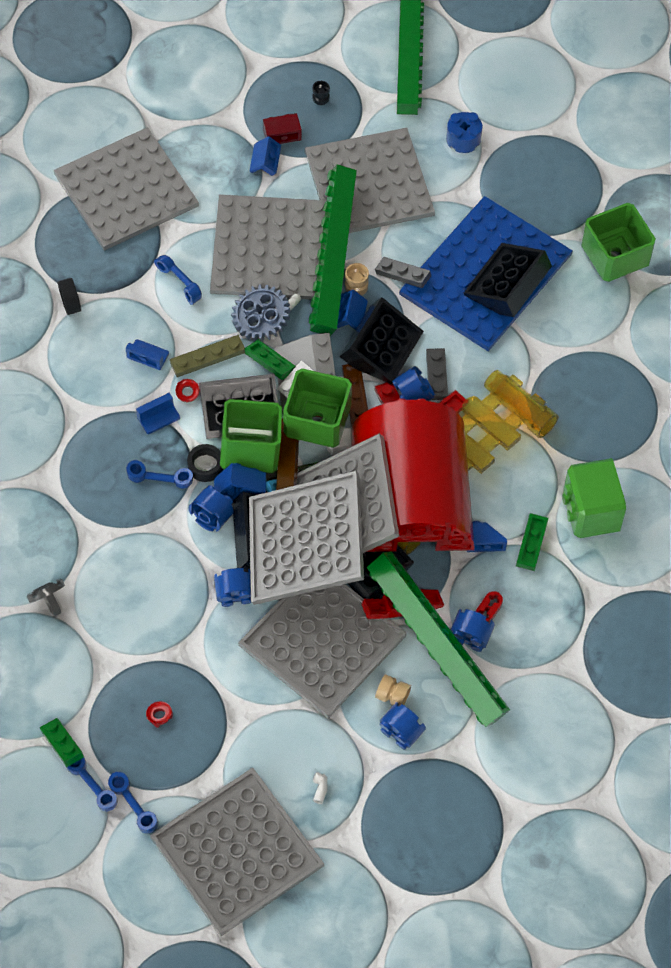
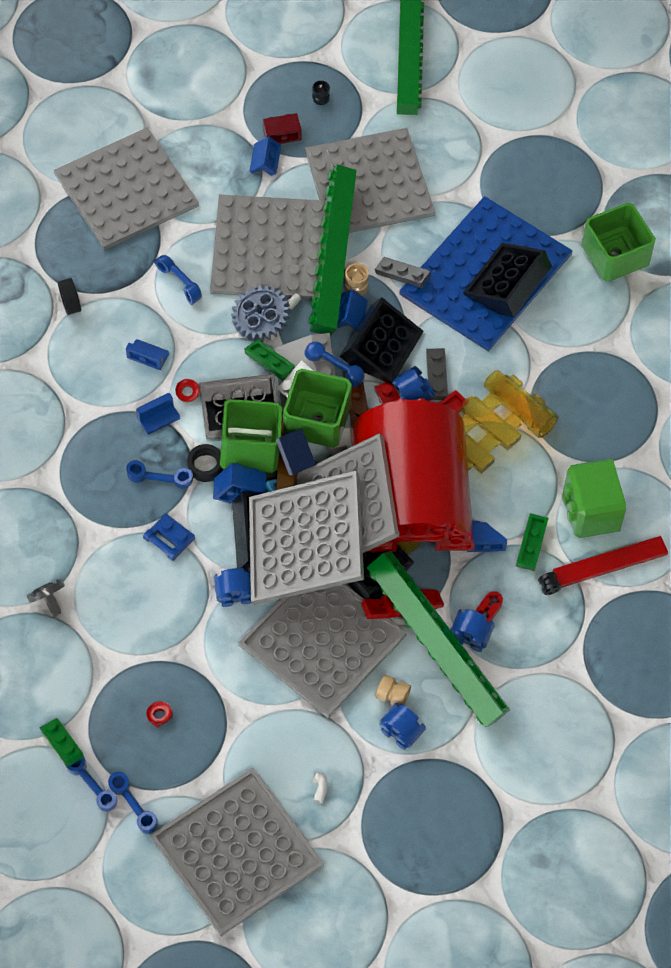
(172, 532): none -> blue plate
(207, 356): olive plate -> none
(211, 509): blue brick -> none
(295, 451): none -> dark blue slope
(316, 351): none -> blue piece
(464, 131): blue brick -> none
(549, 583): none -> black wheel
(611, 561): none -> red tile

